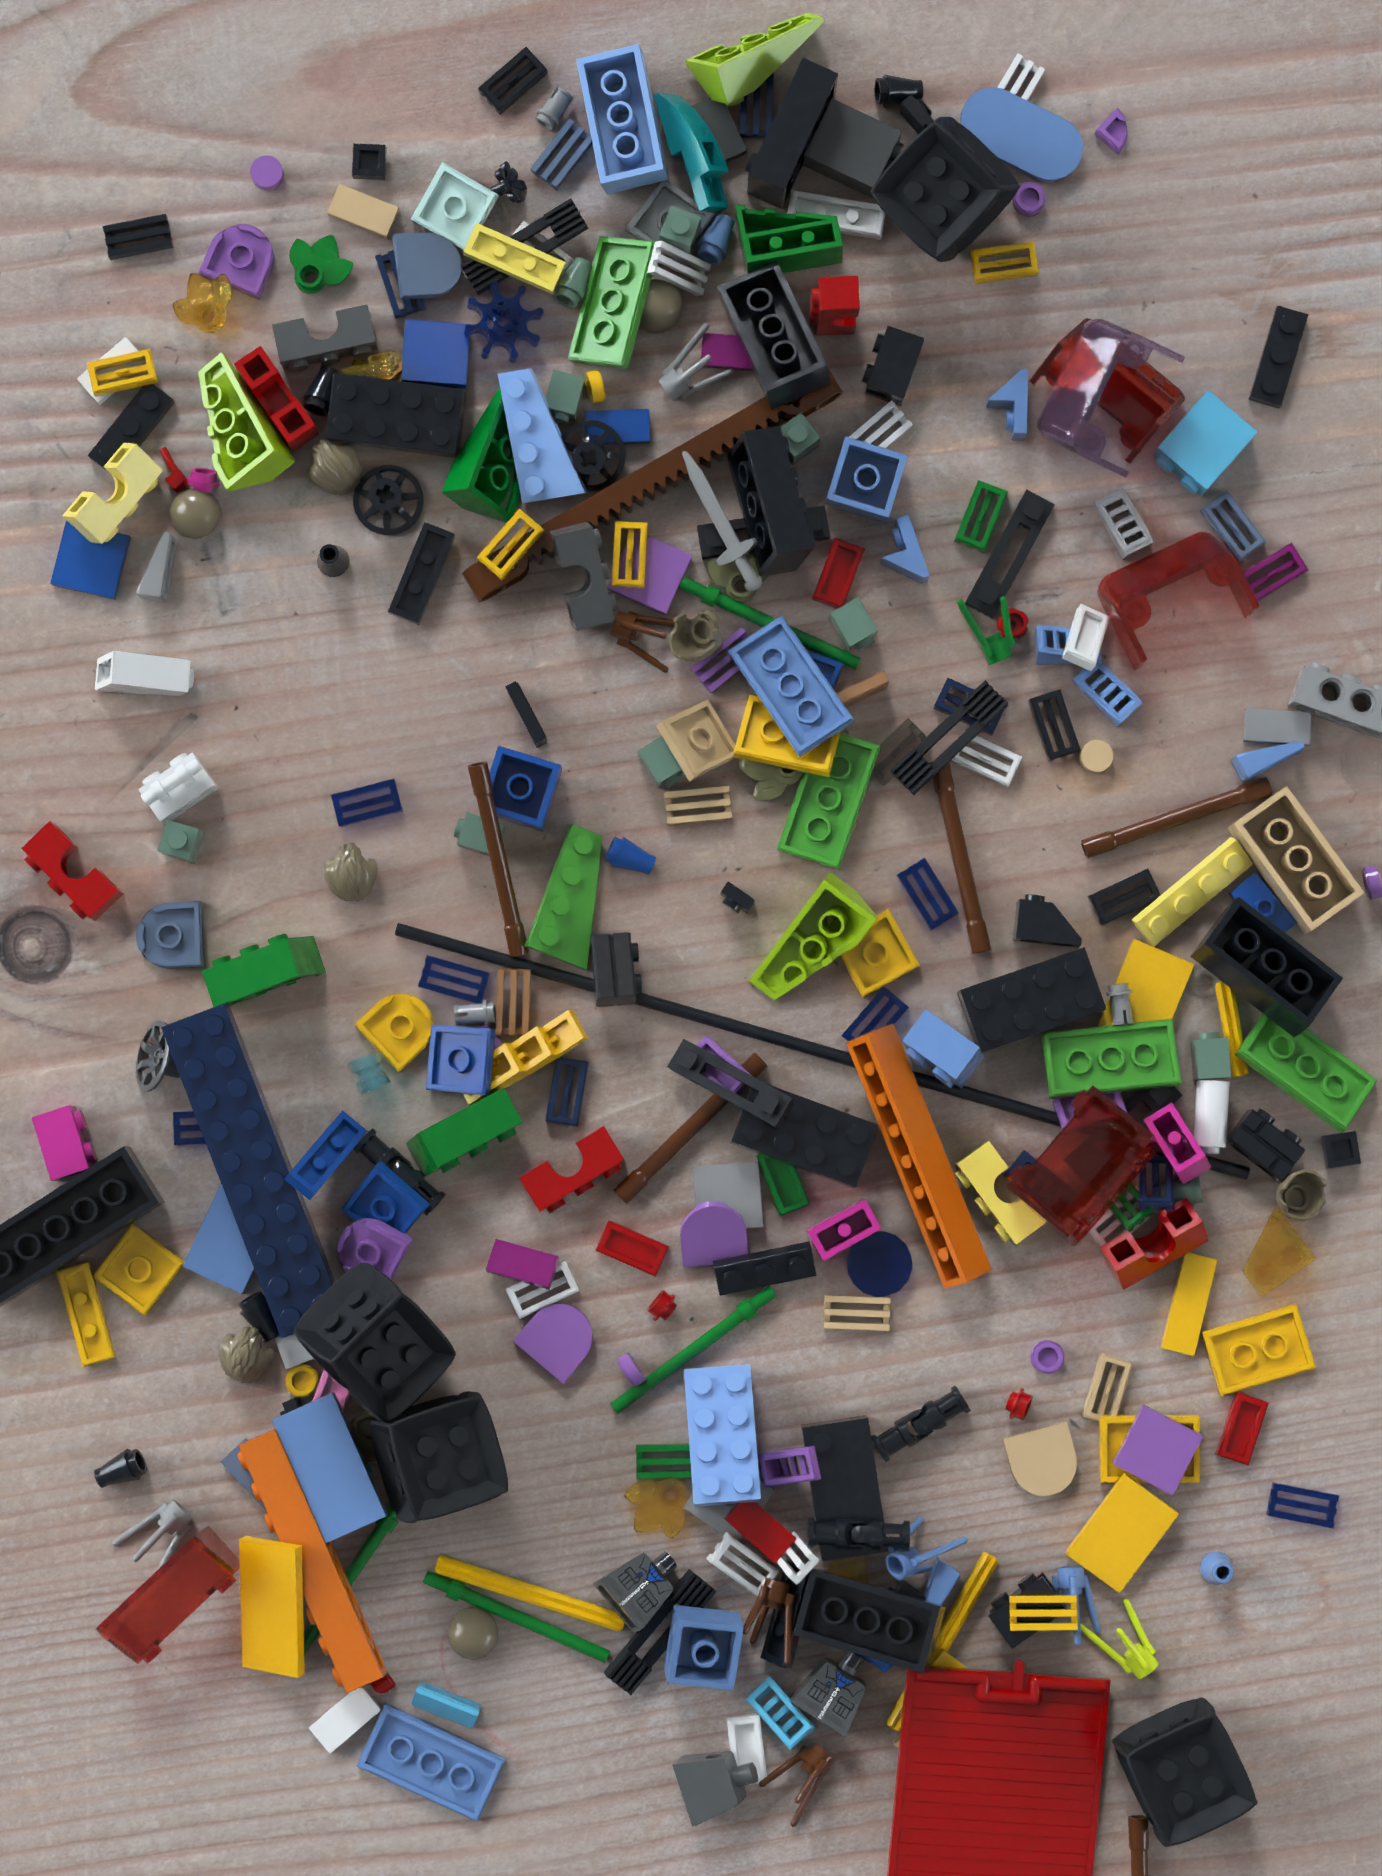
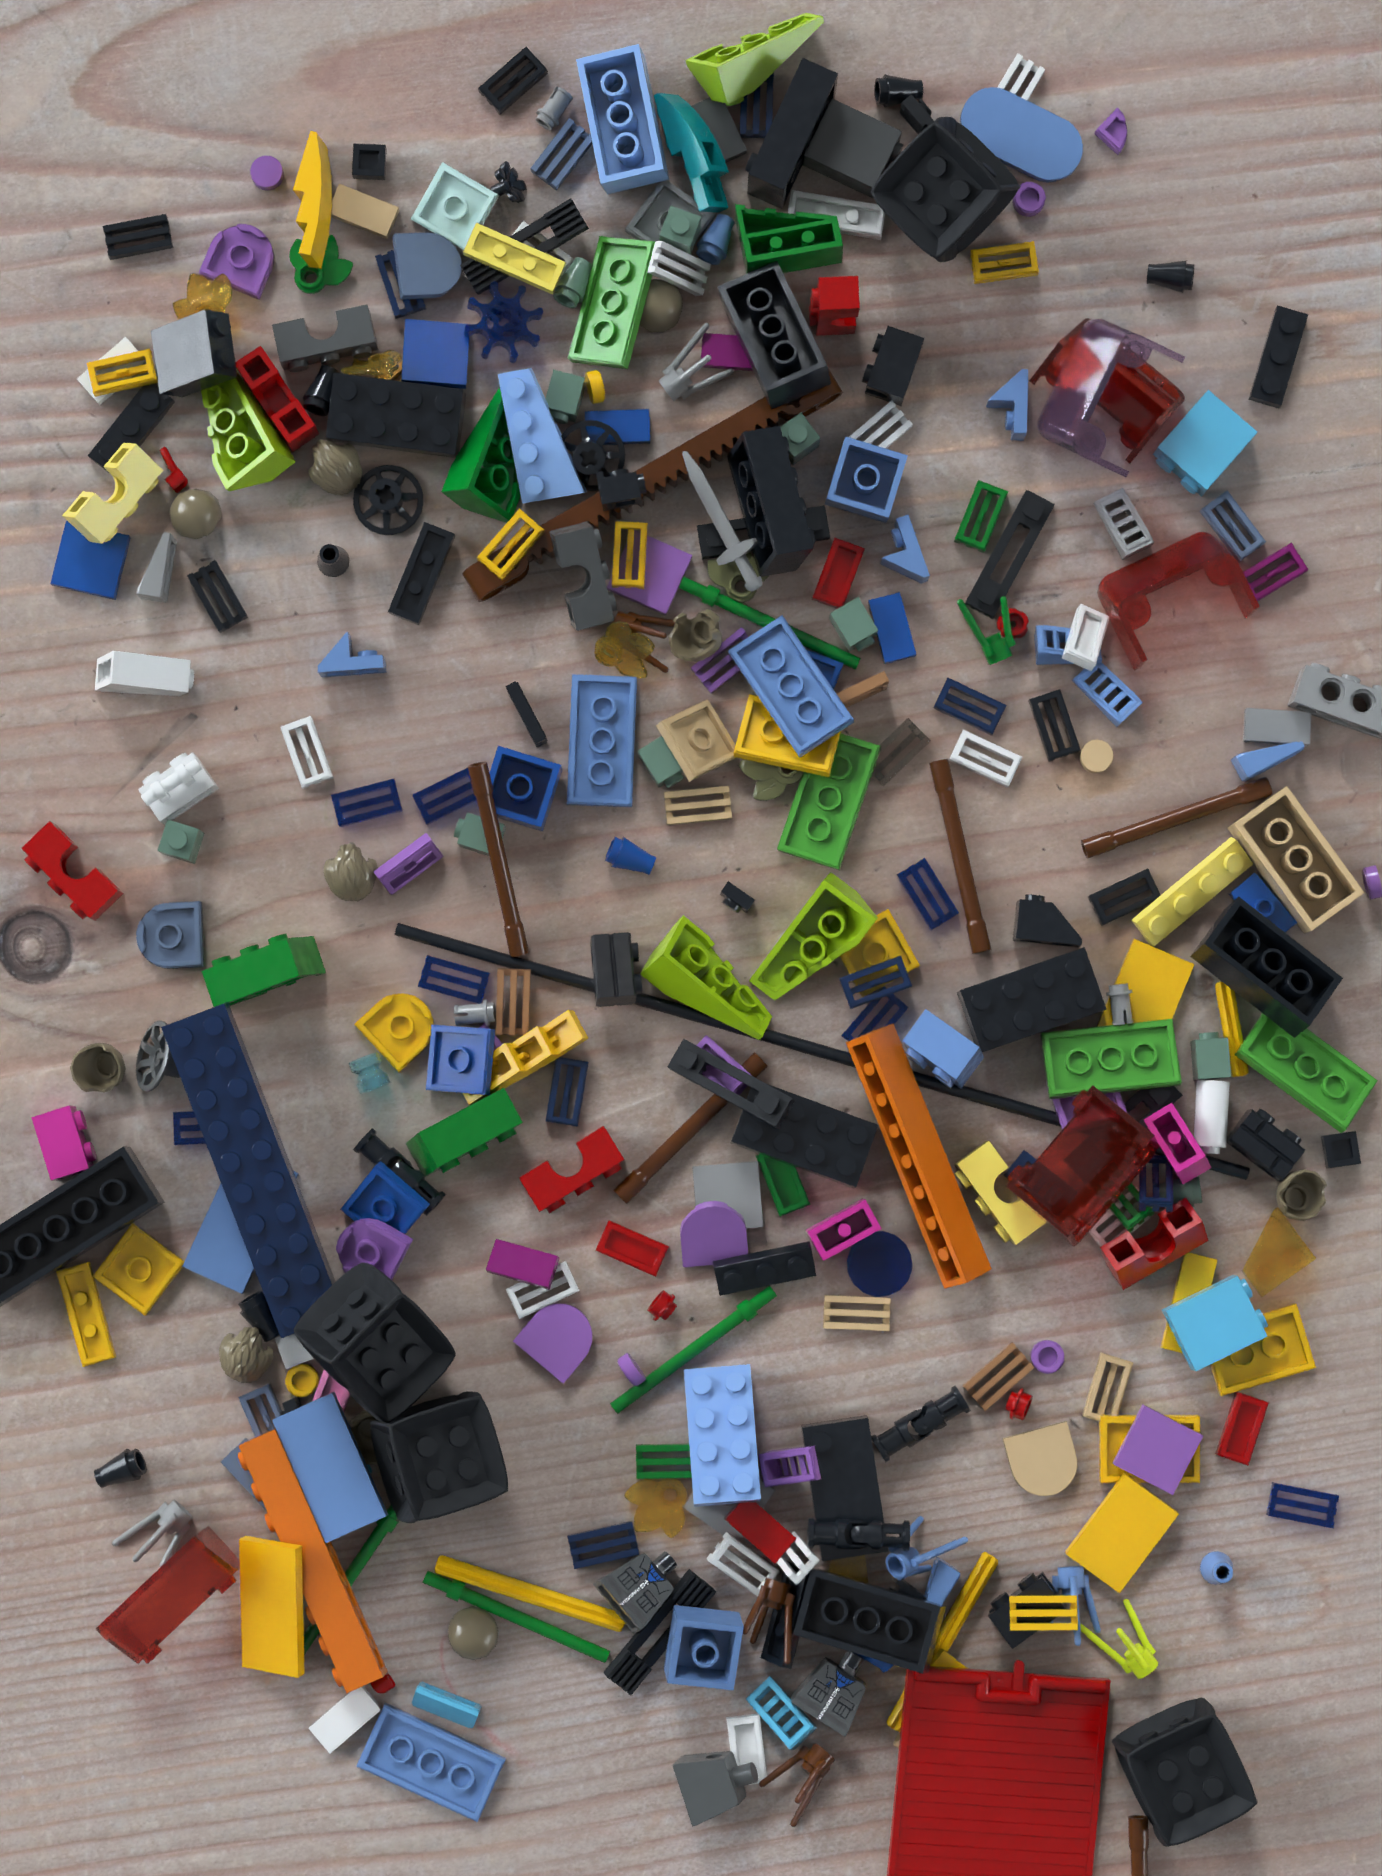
(98, 1067): none -> dark tan hair
(194, 353): none -> brick
(203, 479): dark pink plate -> none
(204, 573): none -> black tile
(256, 1394): none -> sand blue tile
(314, 190): none -> yellow slope
(316, 778): none -> white tile
(325, 1155): blue plate -> none
(342, 663): none -> medium blue slope
(408, 864): none -> medium lavender tile
(438, 786): none -> clear blue tile
(567, 907): bright green wing -> none
(575, 1551): none -> dark blue tile
(602, 740): none -> medium blue tile
(620, 489): none -> black brick
(624, 650): none -> clear yellow plate
(695, 975): none -> lime wedge
(867, 971): none -> dark blue tile
(893, 628): none -> blue tile
(977, 1395): none -> medium nougat tile
(982, 704): black container -> none
(1172, 275): none -> black cone
(1215, 1322): none -> medium azure brick

